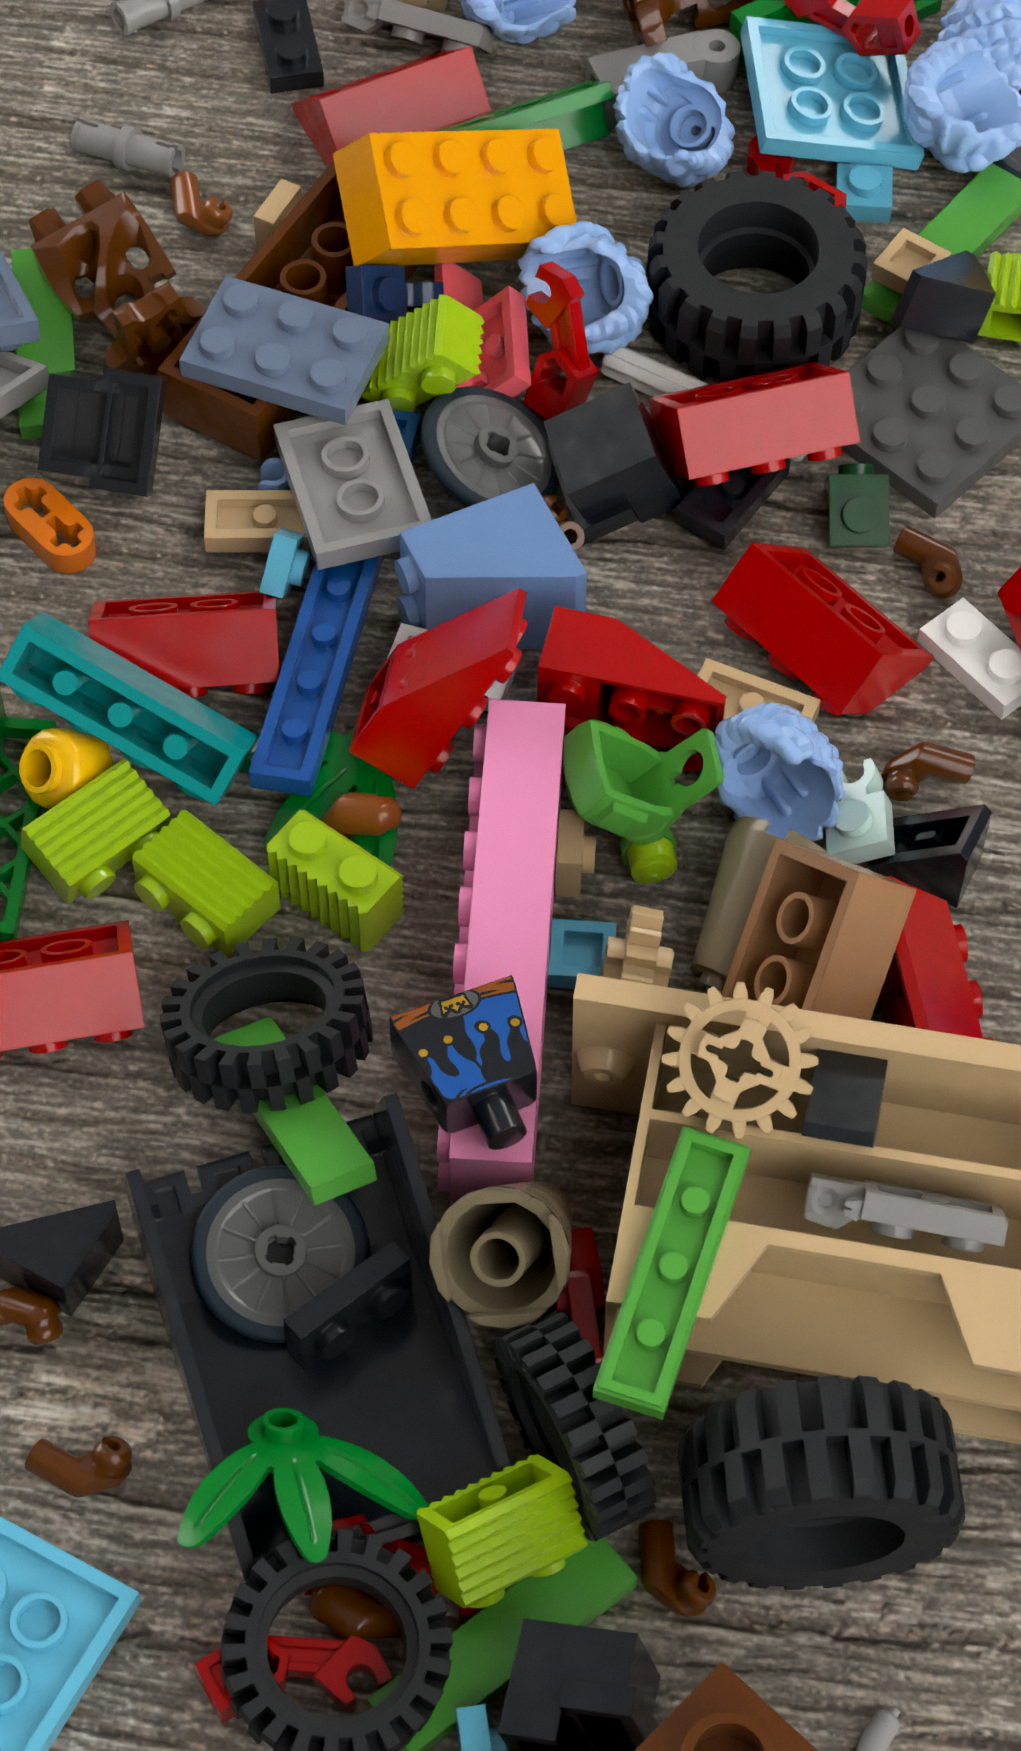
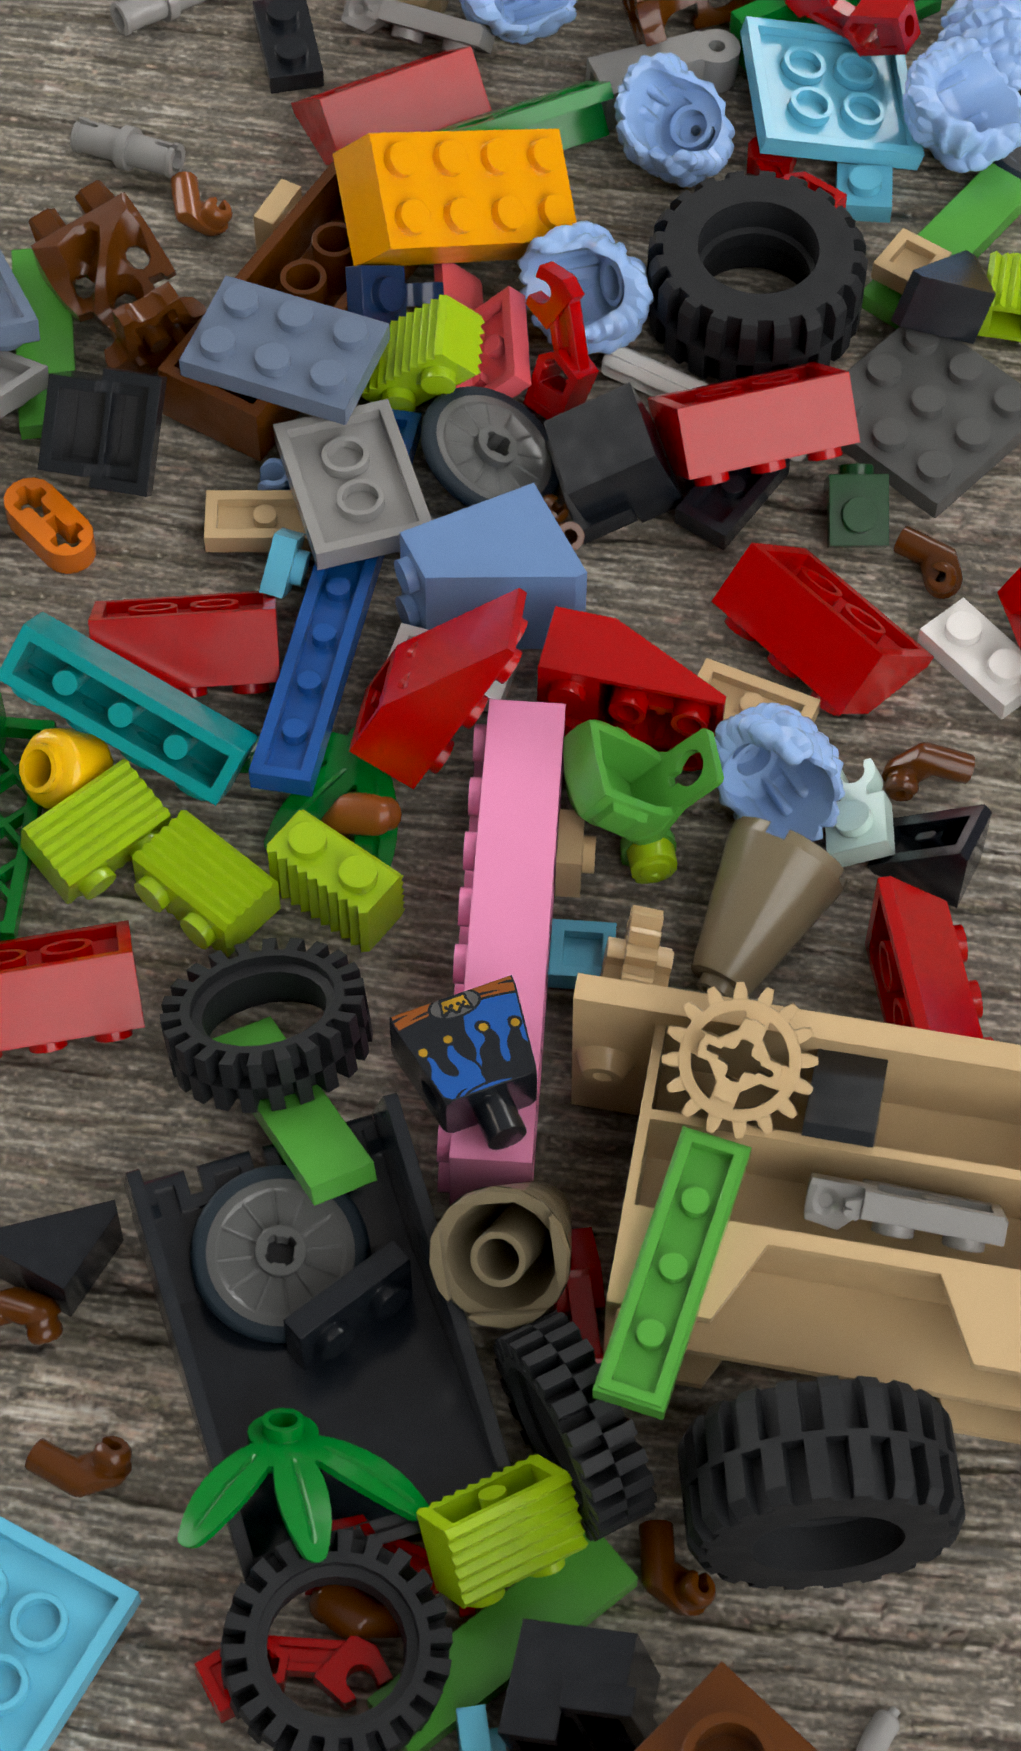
(820, 933): medium nougat brick -> none

